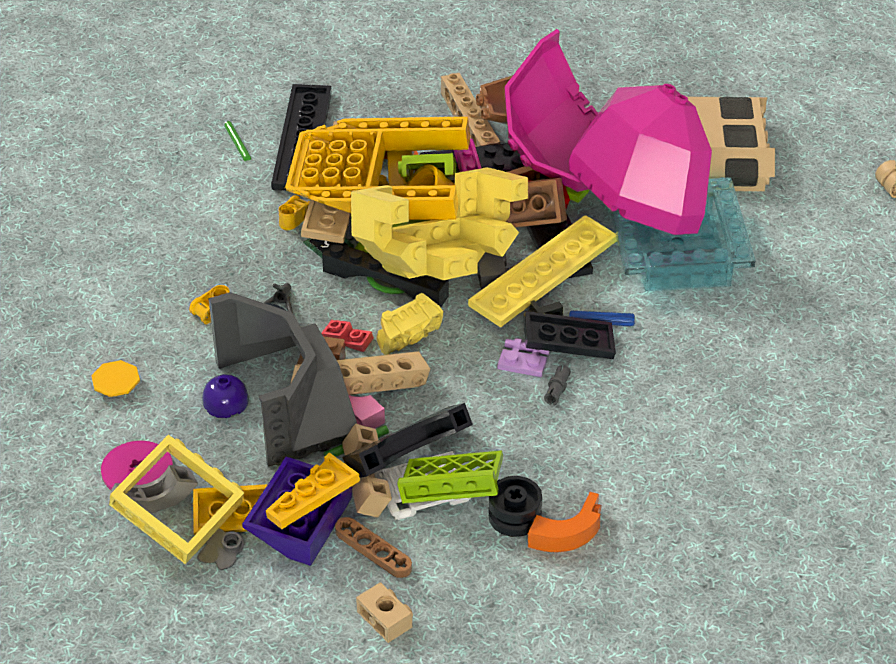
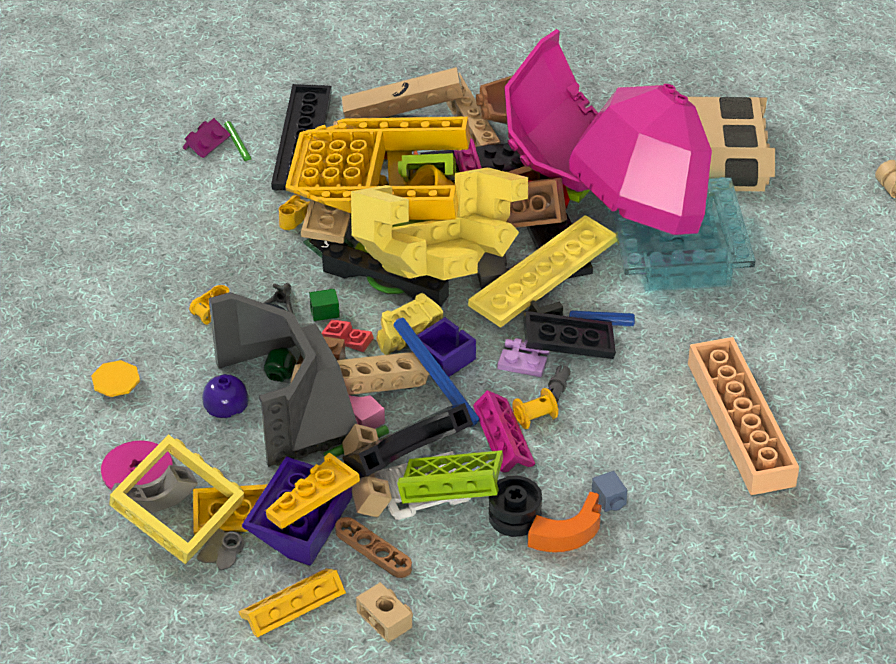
(207, 138): none -> magenta bracket
(279, 364): none -> dark green head
(293, 601): none -> yellow fence
(324, 304): none -> green panel
(404, 95): none -> tan brick
(432, 366): none -> blue axle
(449, 346): none -> dark purple piece
(502, 430): none -> dark pink fence
(535, 408): none -> yellow hose
(610, 490): none -> sand blue brick
(743, 416): none -> light nougat brick

